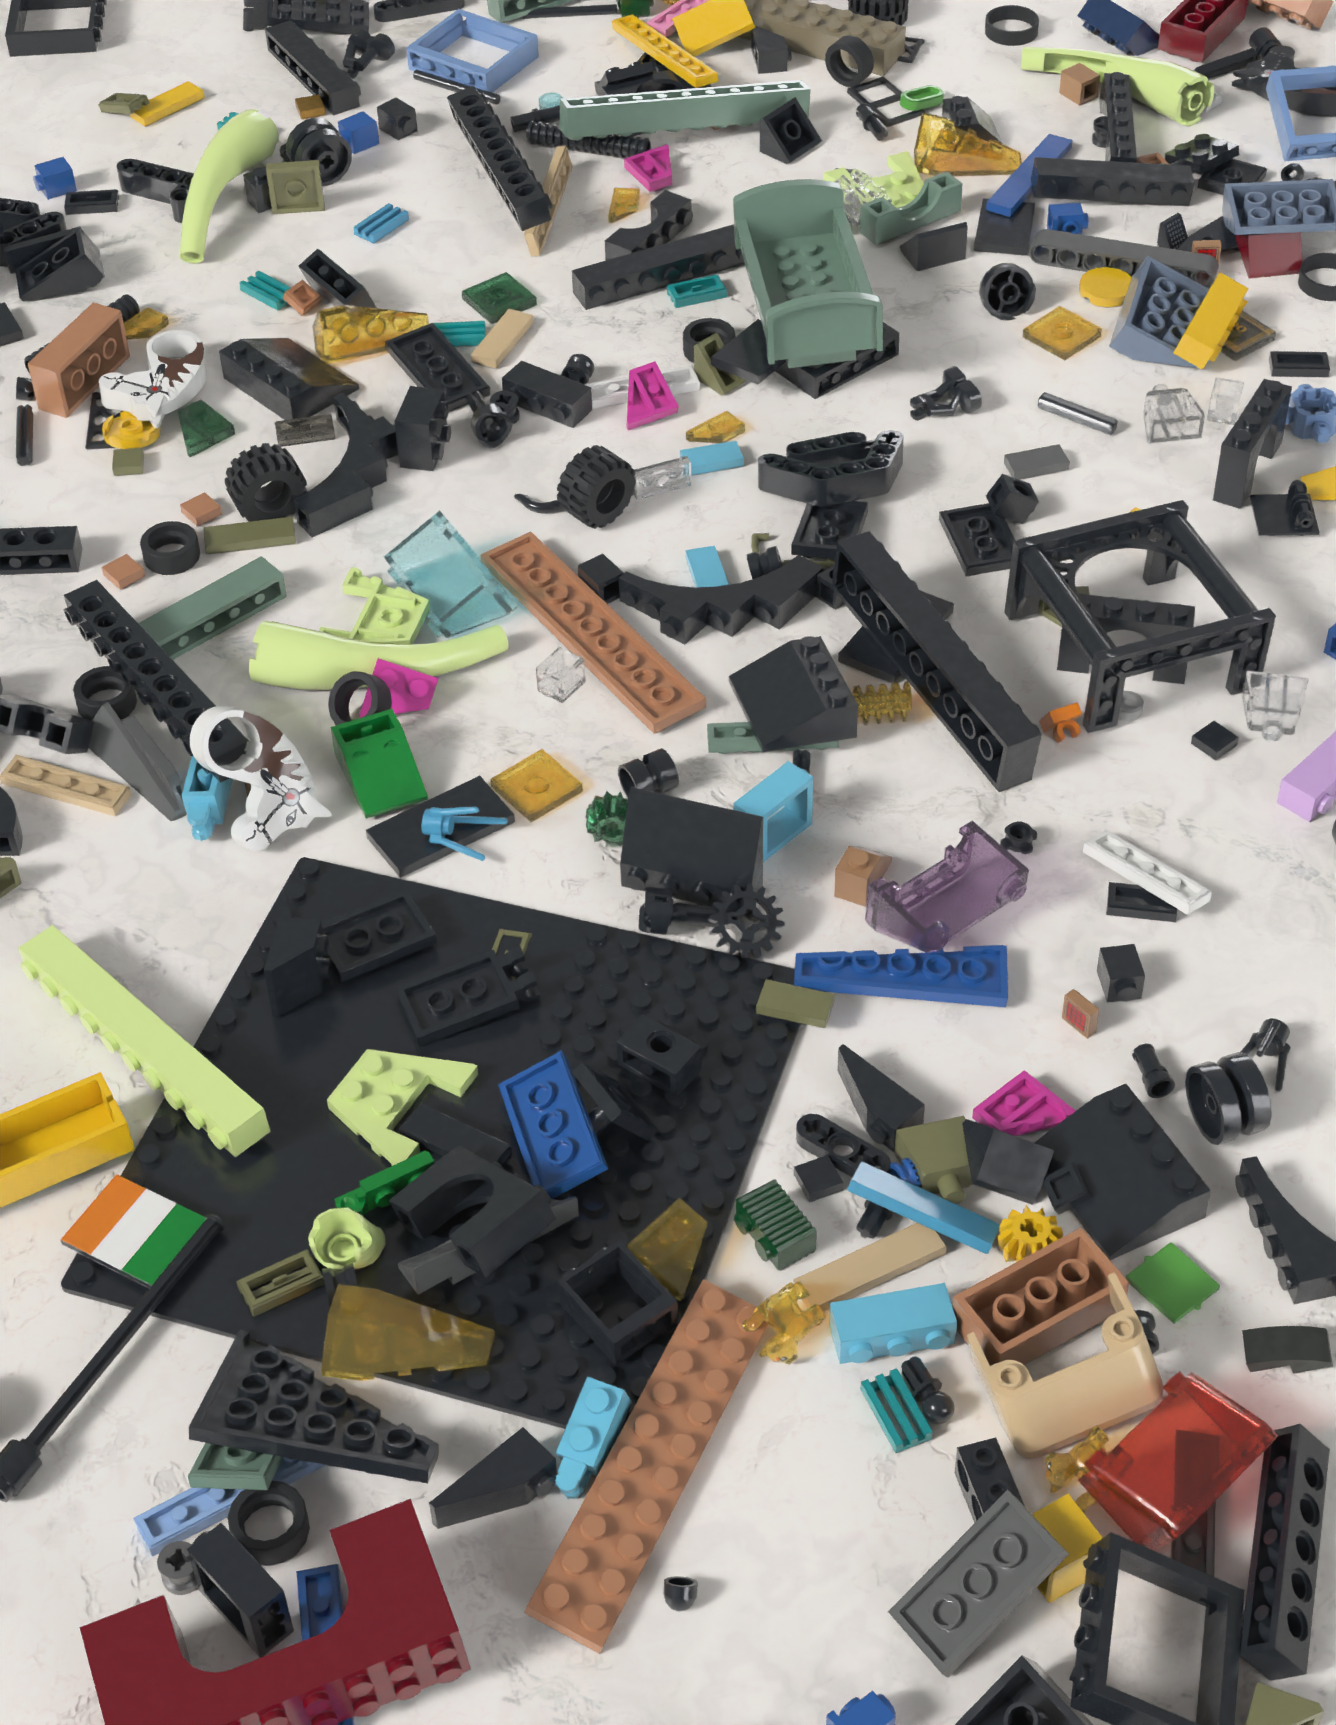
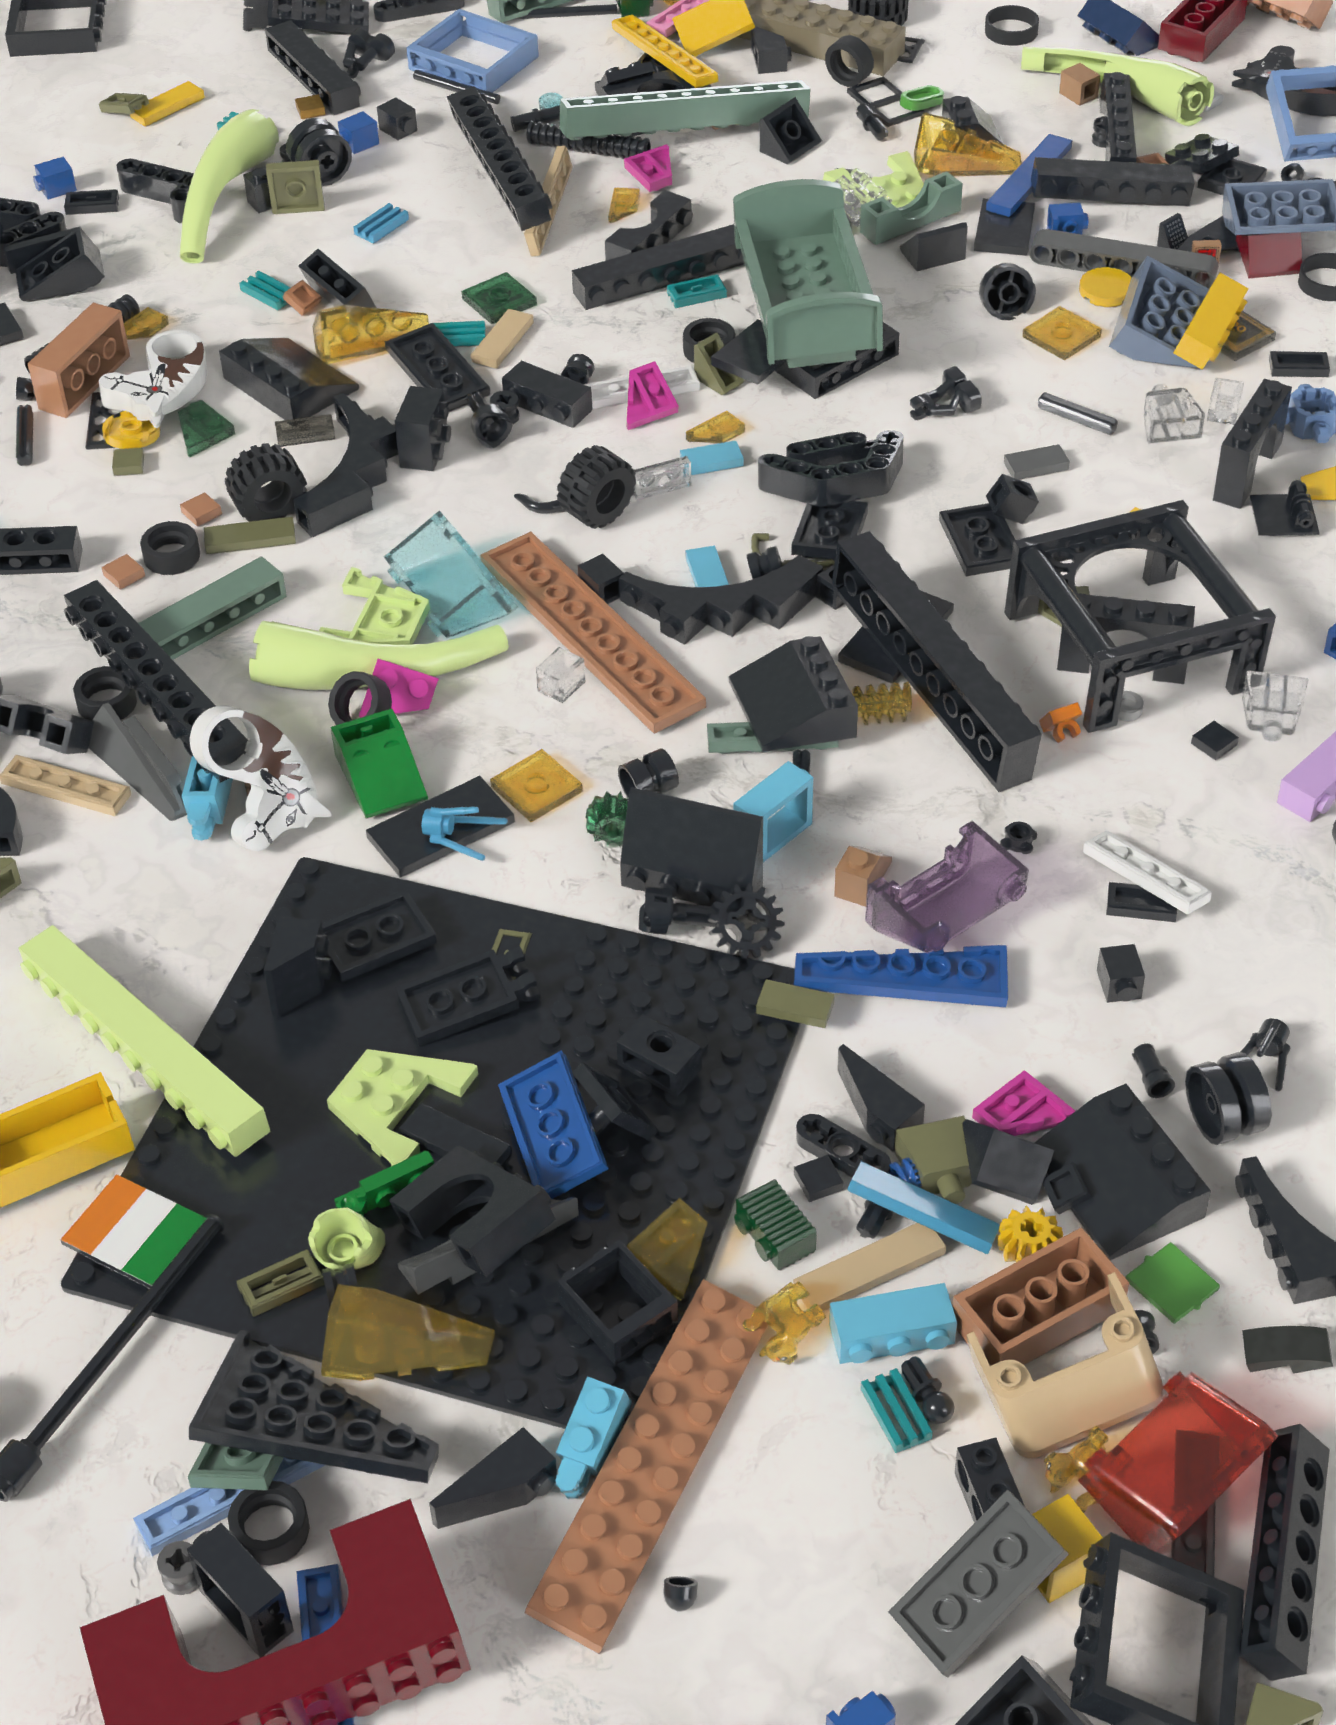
(1080, 1013): medium nougat tile -> none
(1228, 63): black axle -> none
(1262, 41): black brick -> none

